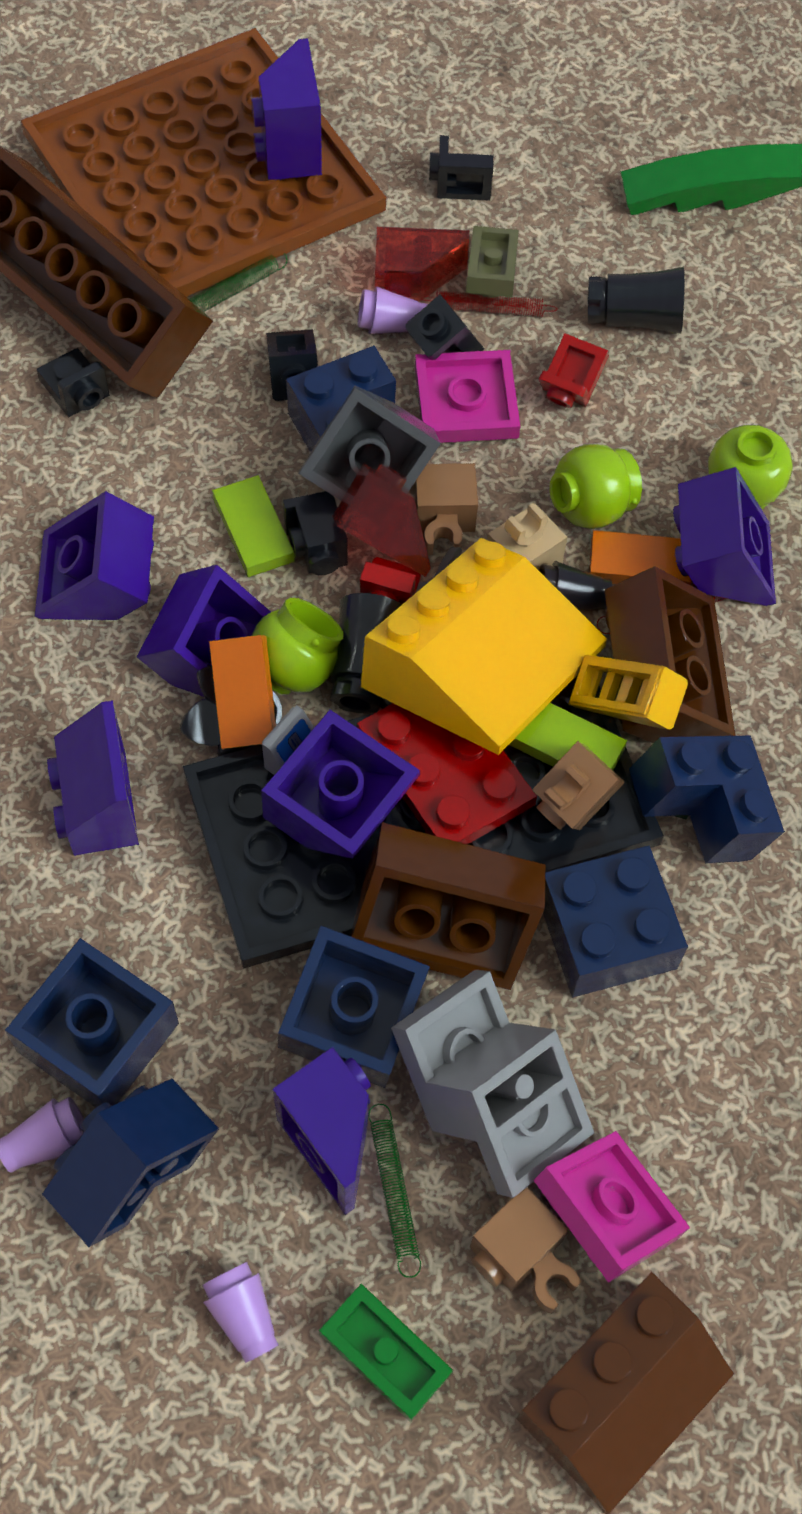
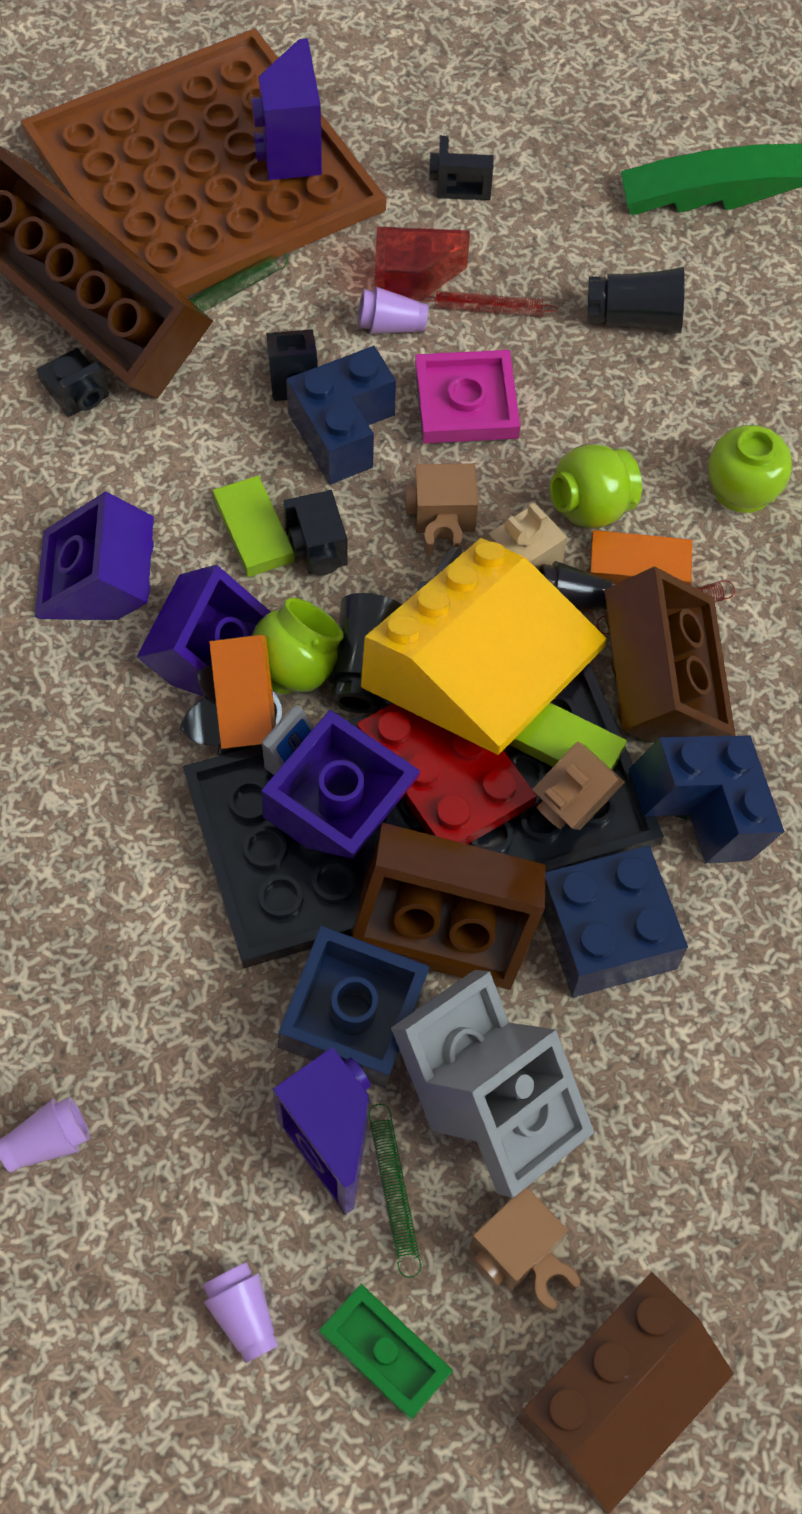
(93, 784): dark purple slope -> none
(93, 1025): dark blue brick -> none
(125, 1156): dark blue brick -> none
(370, 433): dark grey slope -> none
(384, 516): clear red slope -> none
(389, 579): red bracket -> none
(440, 329): black bracket -> none
(492, 262): olive plate -> none
(573, 372): red bracket -> none
(611, 1205): dark pink plate -> none
(657, 700): yellow slope -> none
(724, 539): dark purple slope -> none

